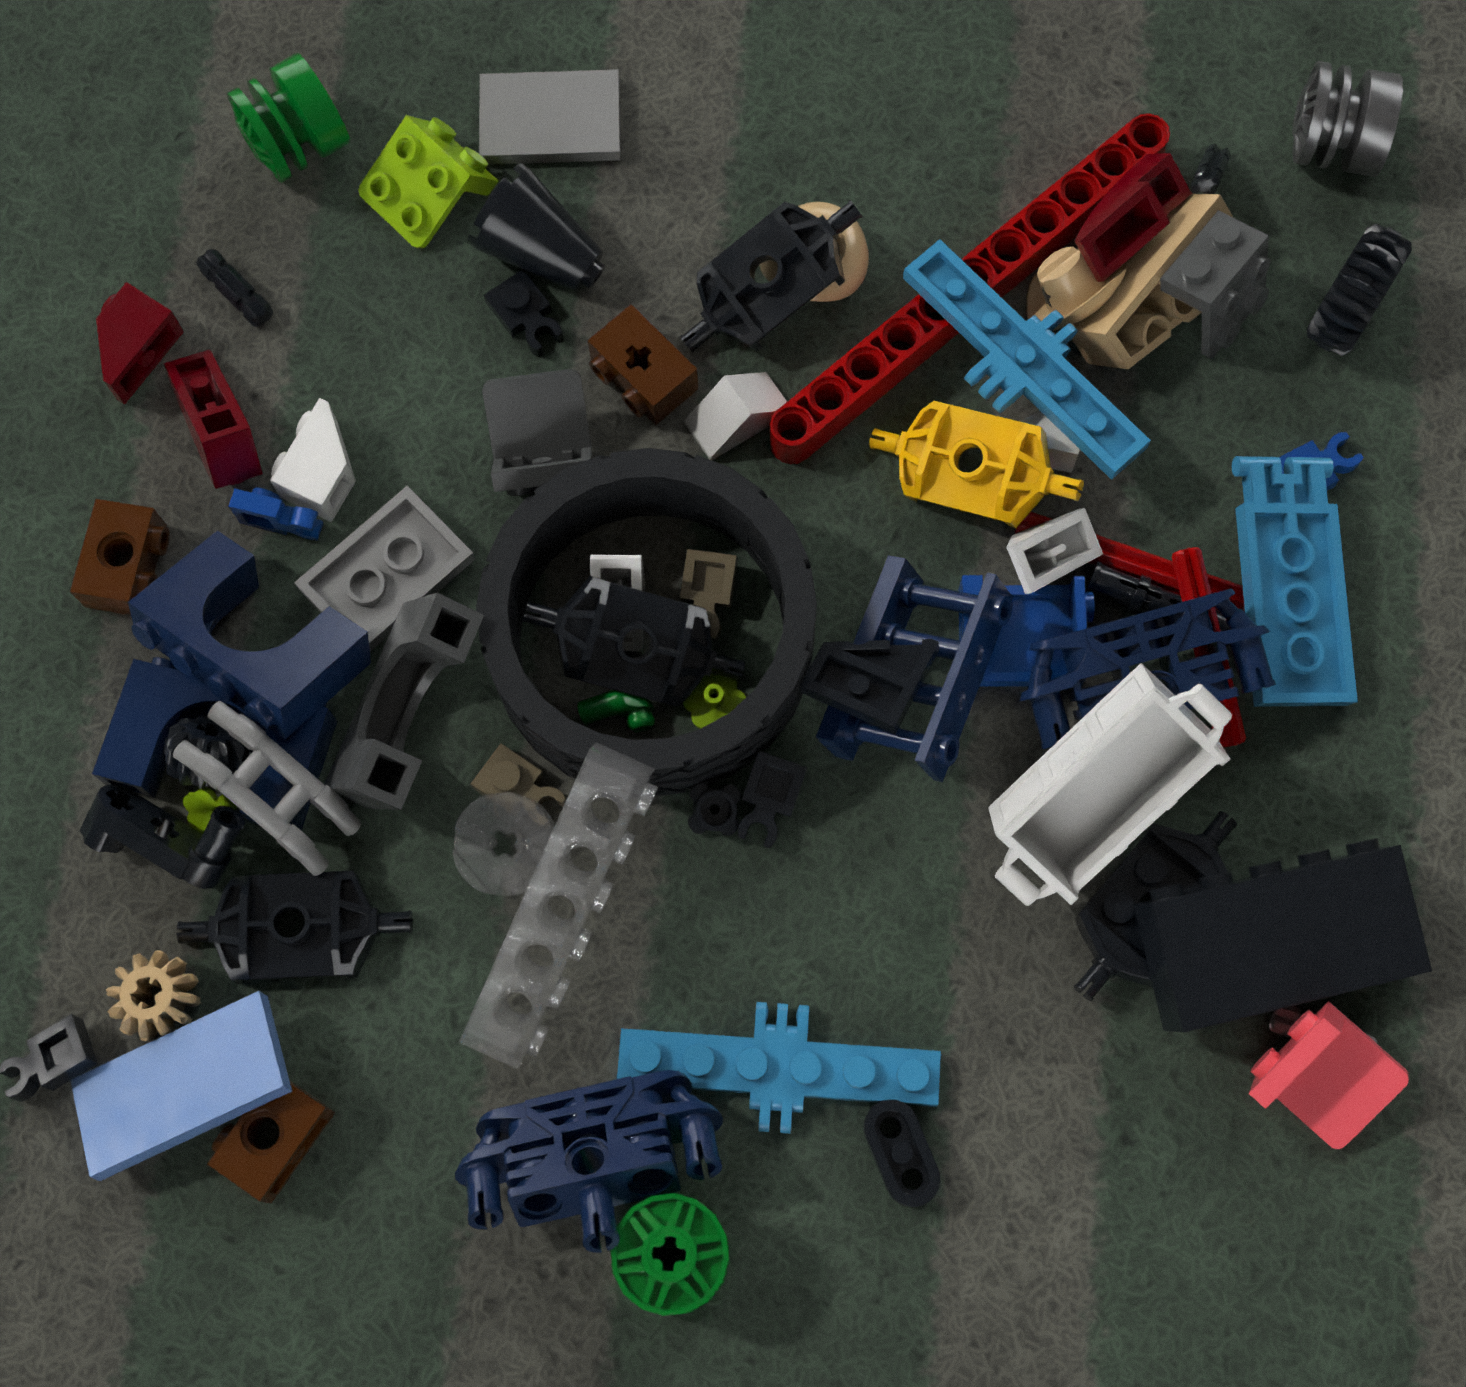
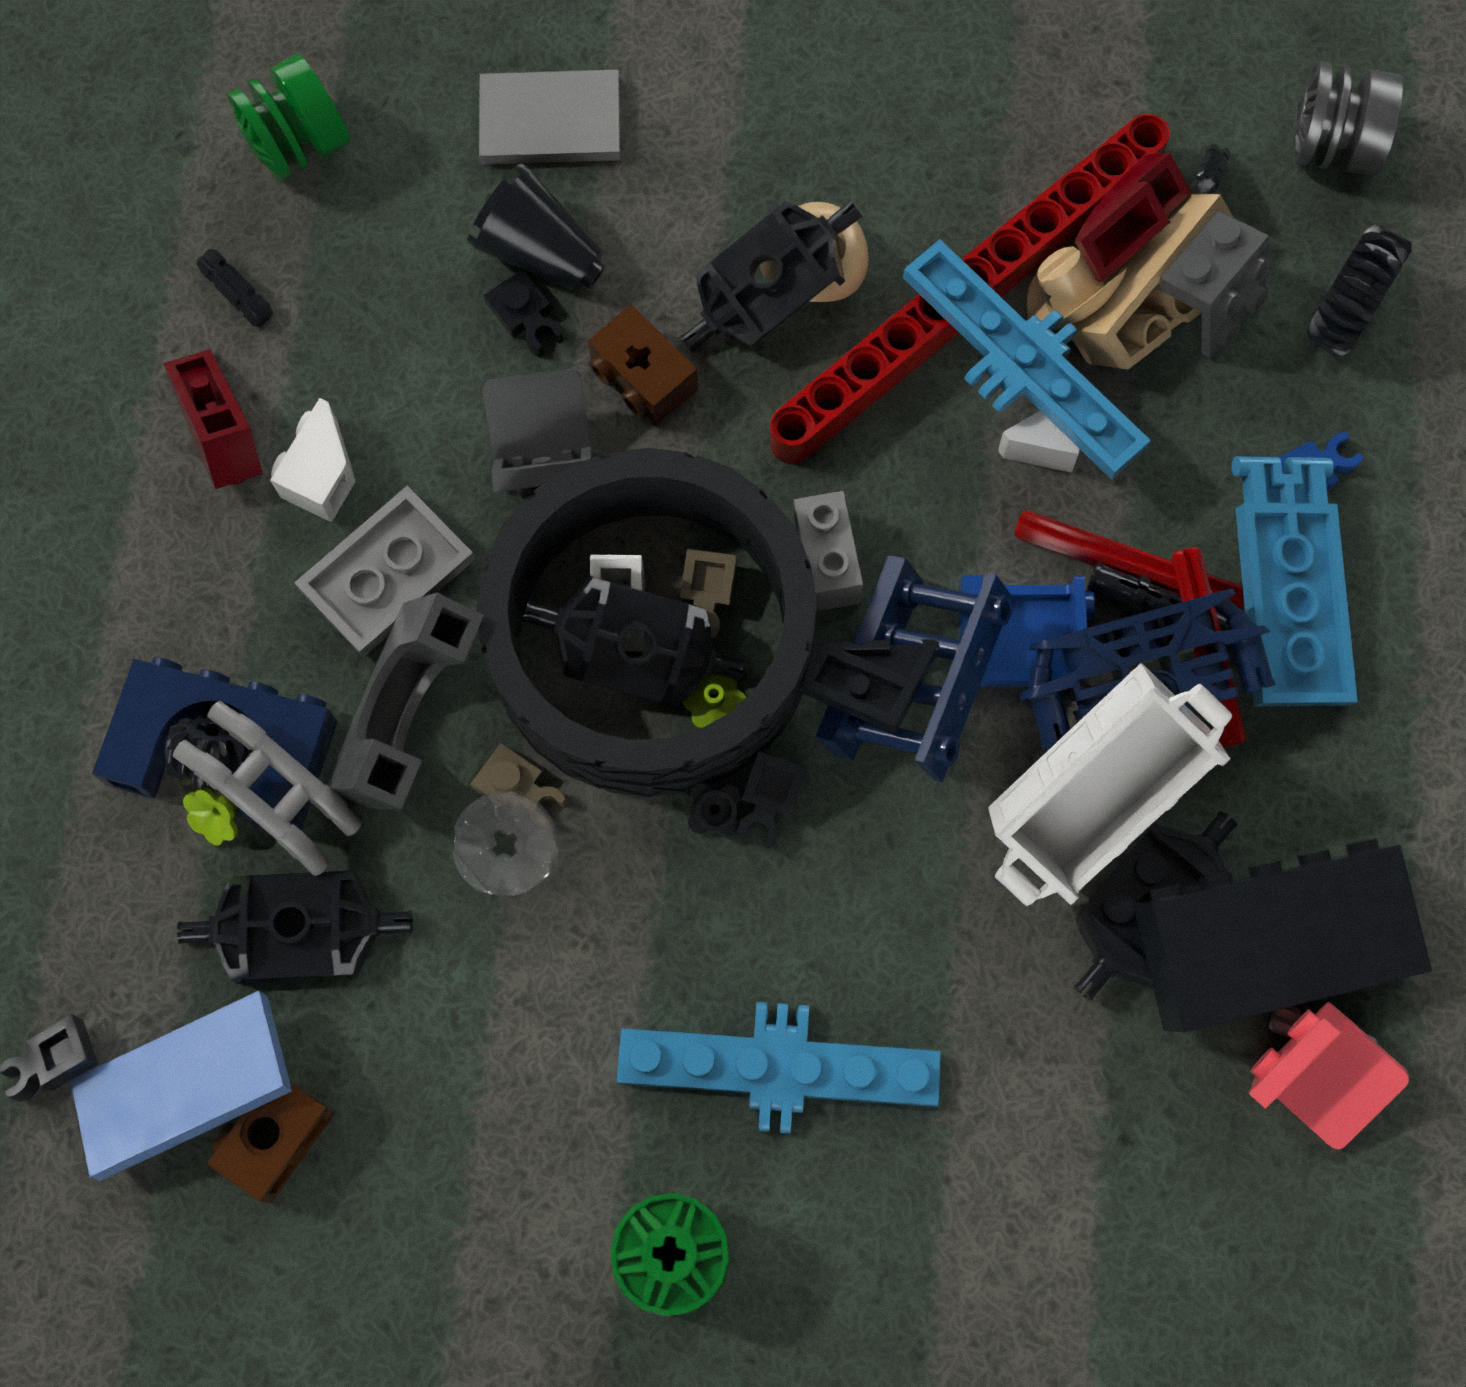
(111, 533): reddish brown brick -> none
(127, 819): black beam -> none
(133, 339): dark red slope -> none
(137, 987): tan gear -> none
(268, 512): blue plate -> none
(273, 686): dark blue arch -> none
(423, 178): lime bracket -> none
(493, 1024): clear brick -> none
(608, 1128): dark blue piece -> none
(617, 703): green arm -> none
(734, 412): white slope -> none
(829, 544): none -> light grey brick
(901, 1153): black plate -> none
(1002, 488): yellow plate -> none
(1053, 549): white slope -> none

